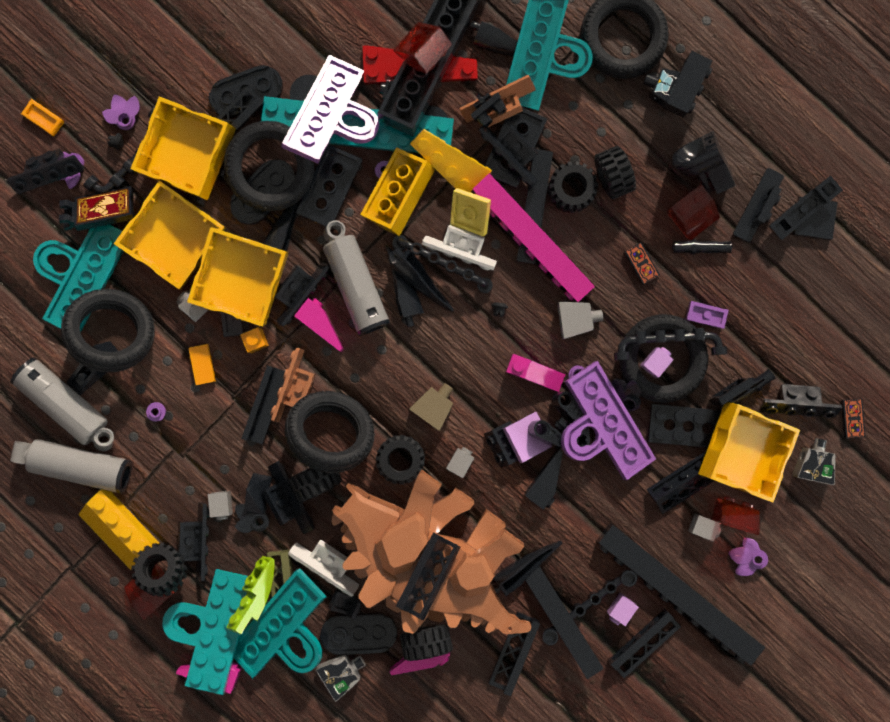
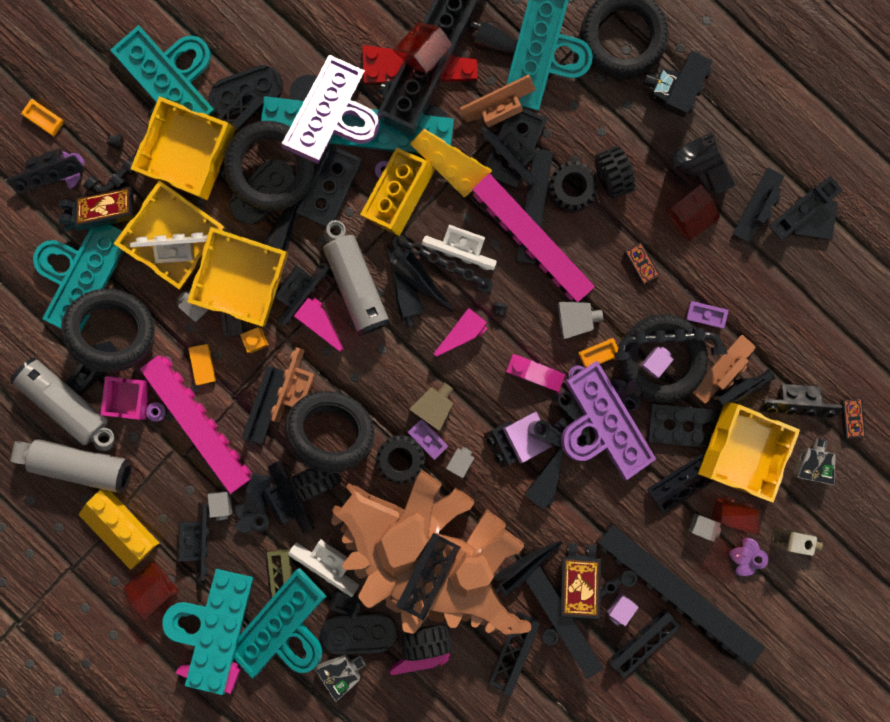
(121, 110): medium lavender plate -> none
(125, 396): none -> dark pink piece
(146, 563): black tyre -> none
(158, 70): none -> teal plate
(171, 249): none -> white bracket
(196, 423): none -> dark pink brick
(258, 589): lime slope -> none
(428, 439): none -> medium lavender plate
(464, 331): none -> dark pink slope
(470, 212): light yellow plate -> none
(486, 106): black hips -> none
(580, 583): none -> tile
(600, 352): none -> light orange tile
(701, 247): black pin -> none
(725, 369): none -> nougat bracket
(795, 541): none -> dark tan torso

